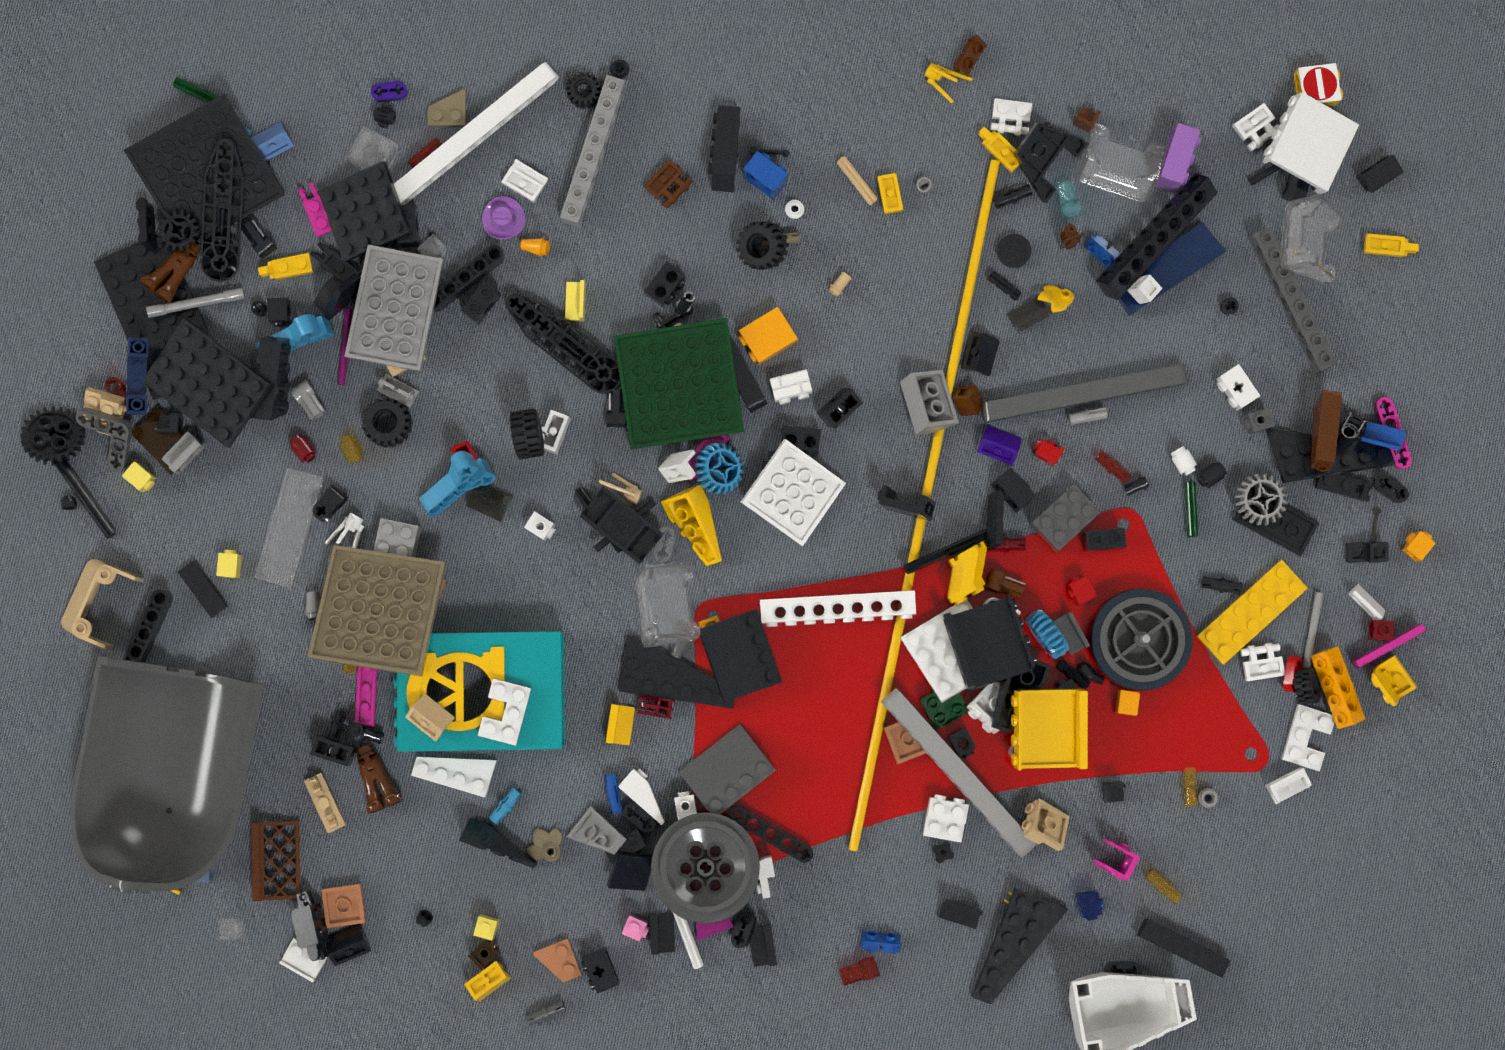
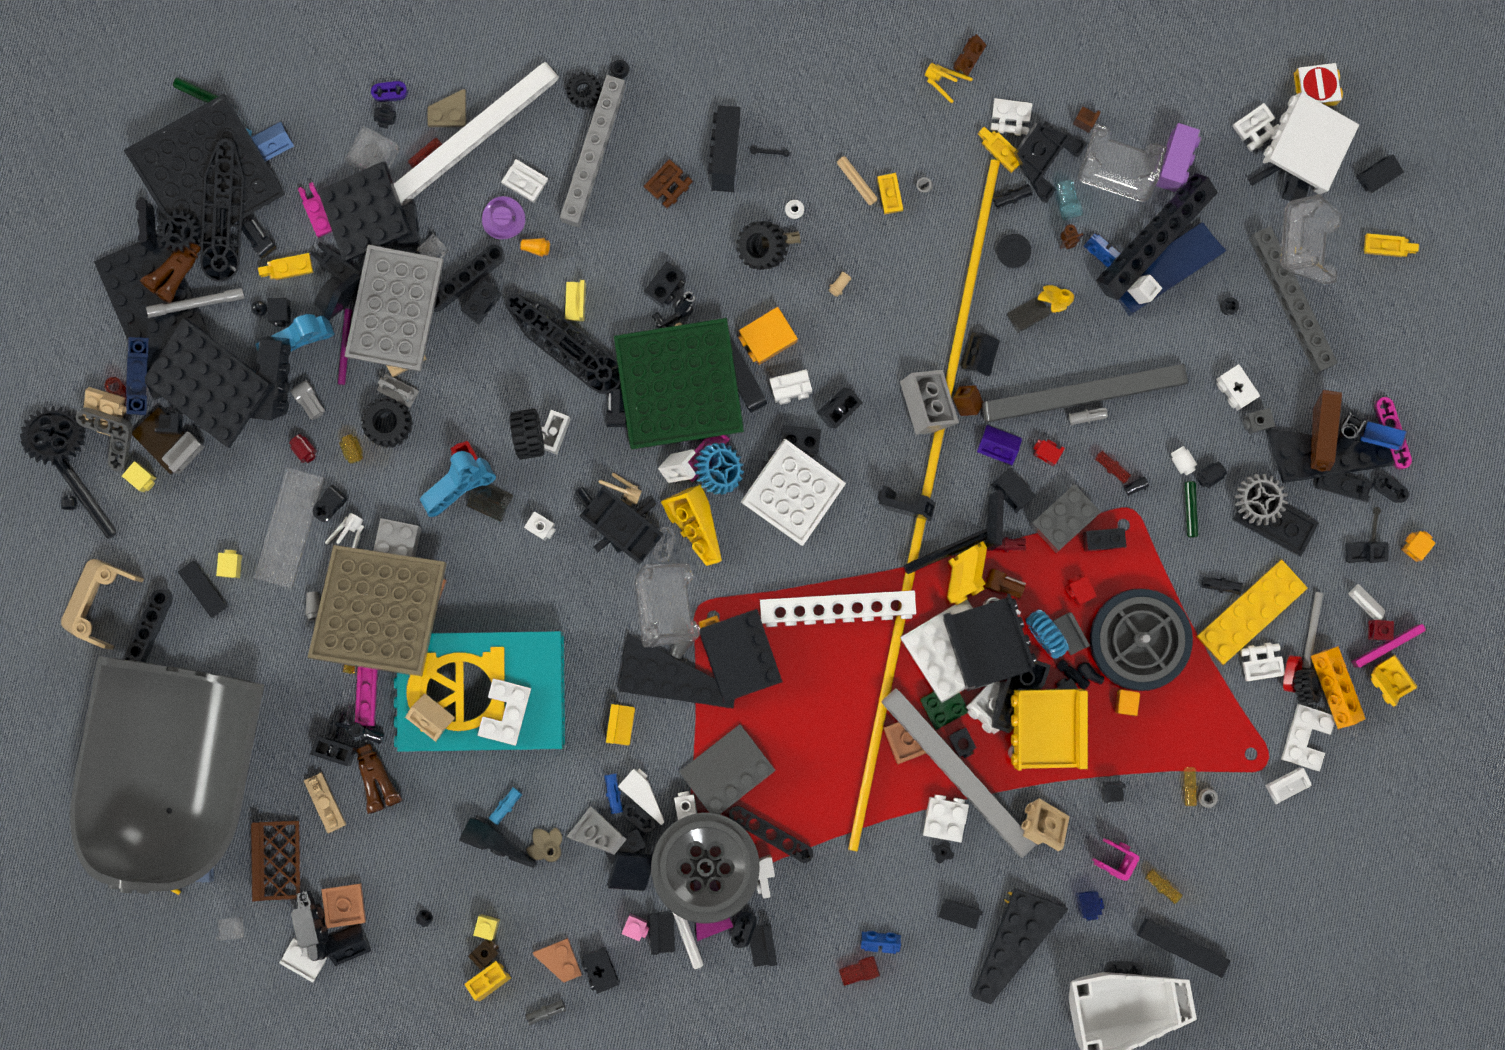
(462, 774): white wing -> none
(668, 708): dark red arm -> none
(765, 174): blue brick -> none
(1004, 285): black axle -> none

